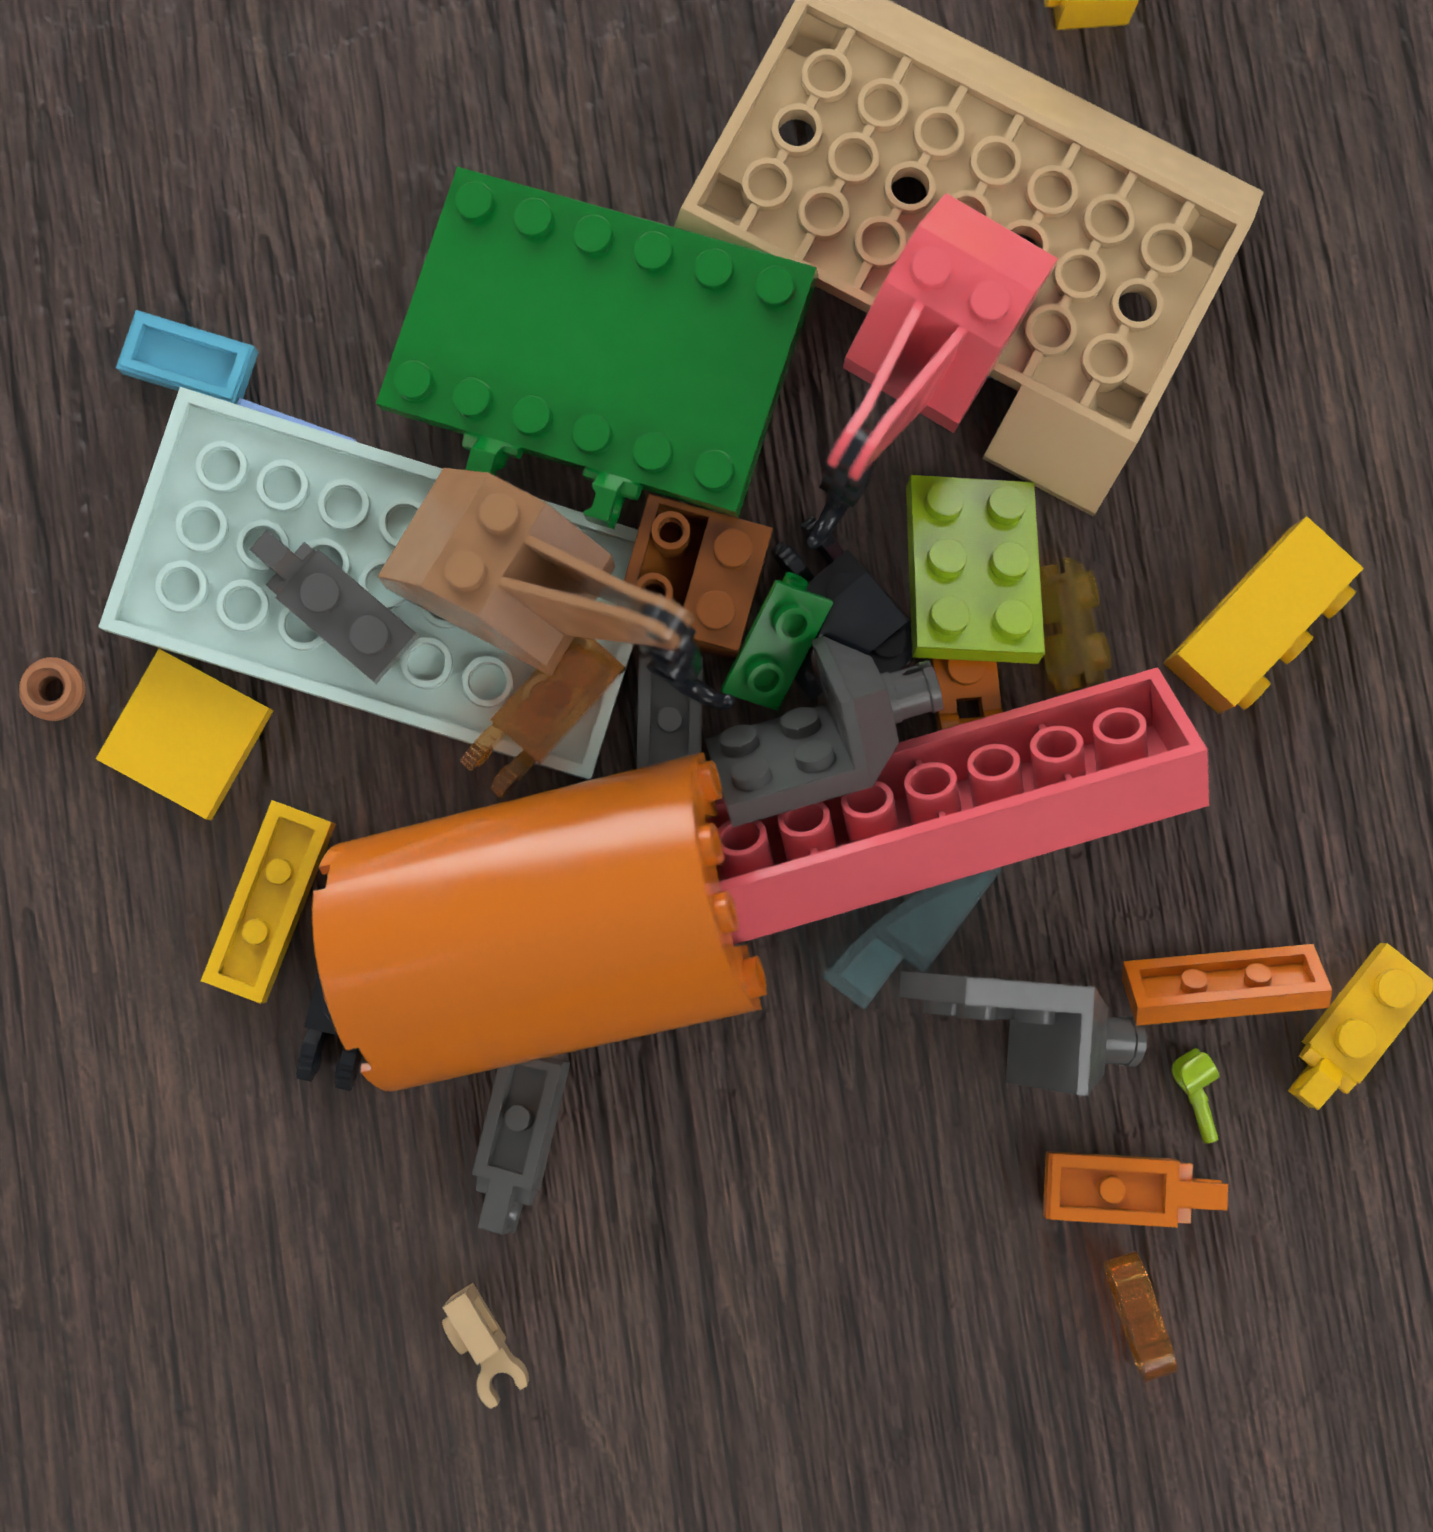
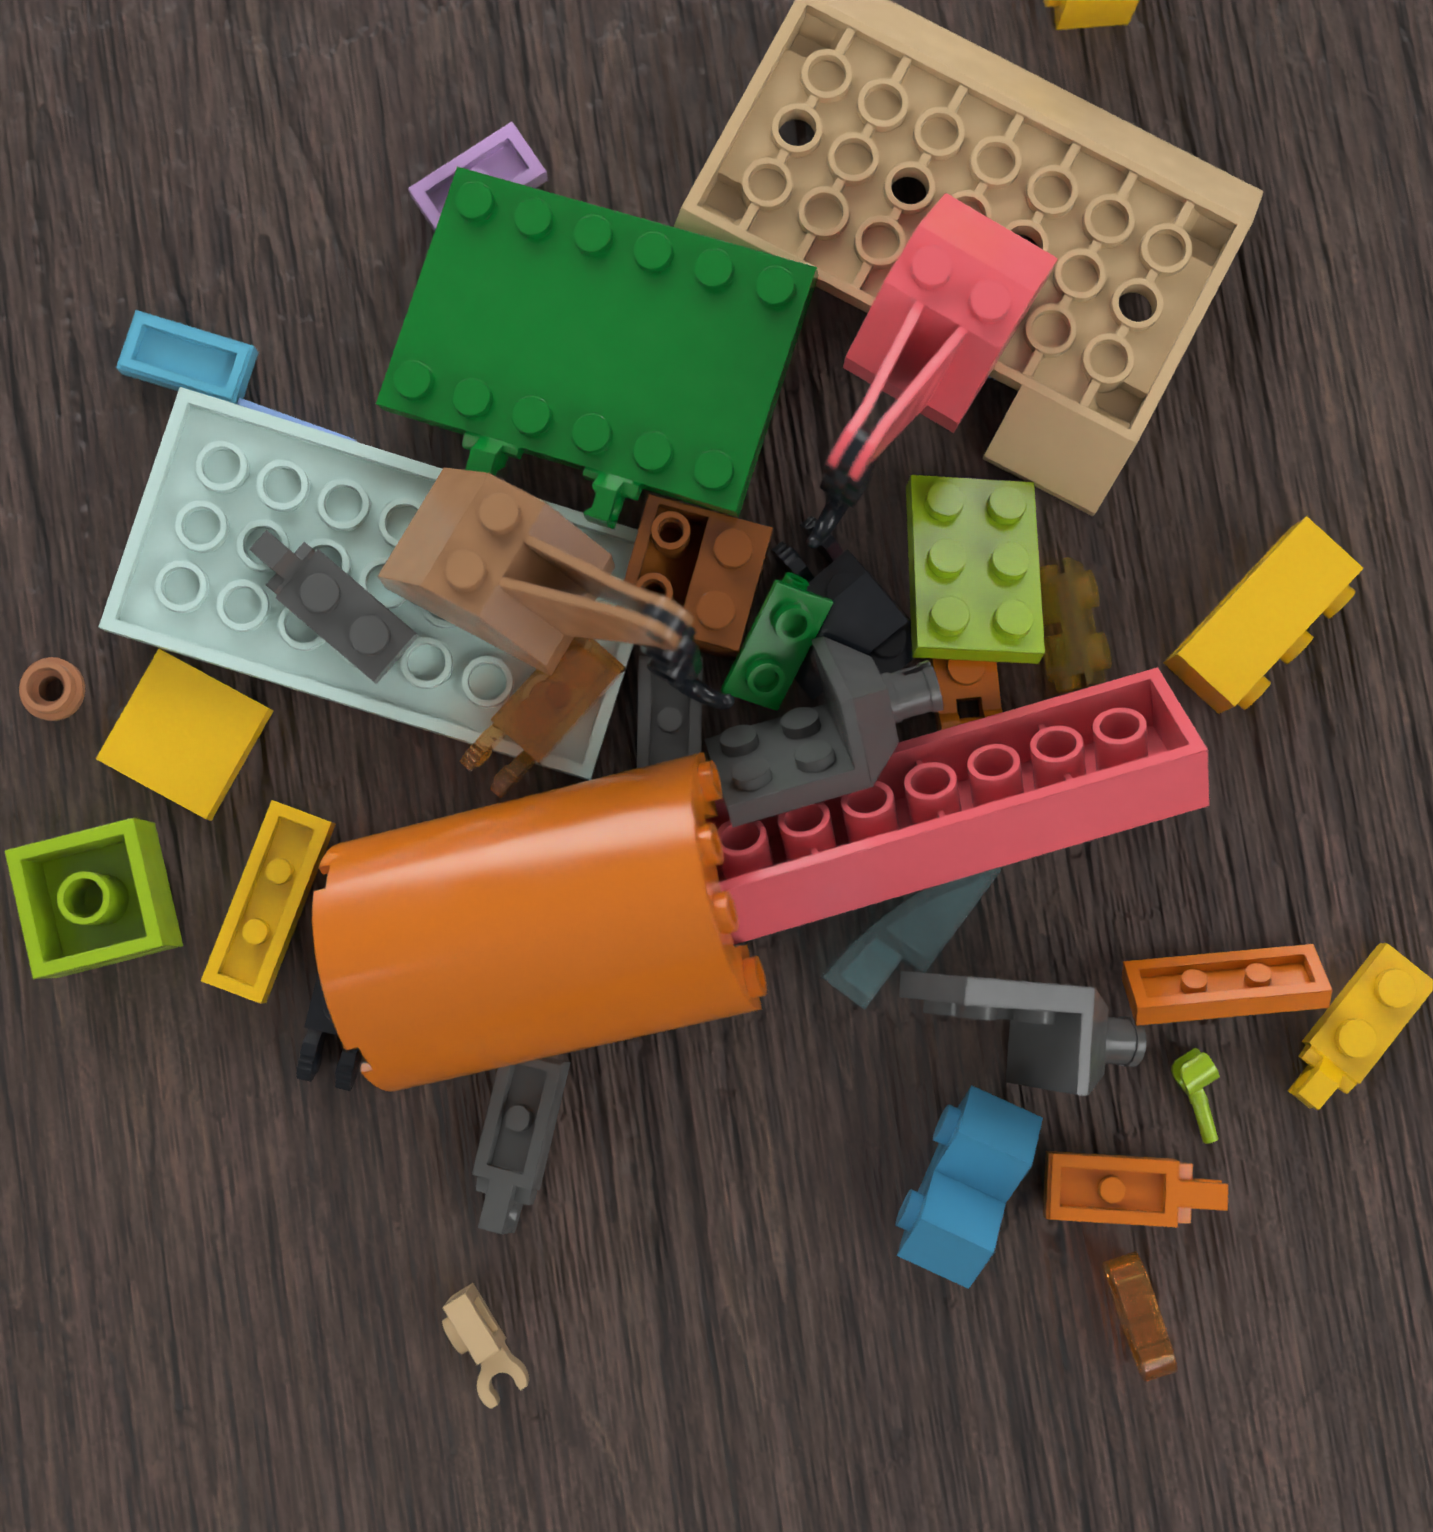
(93, 898): none -> lime brick
(499, 155): none -> lavender plate
(963, 1196): none -> dark azure brick

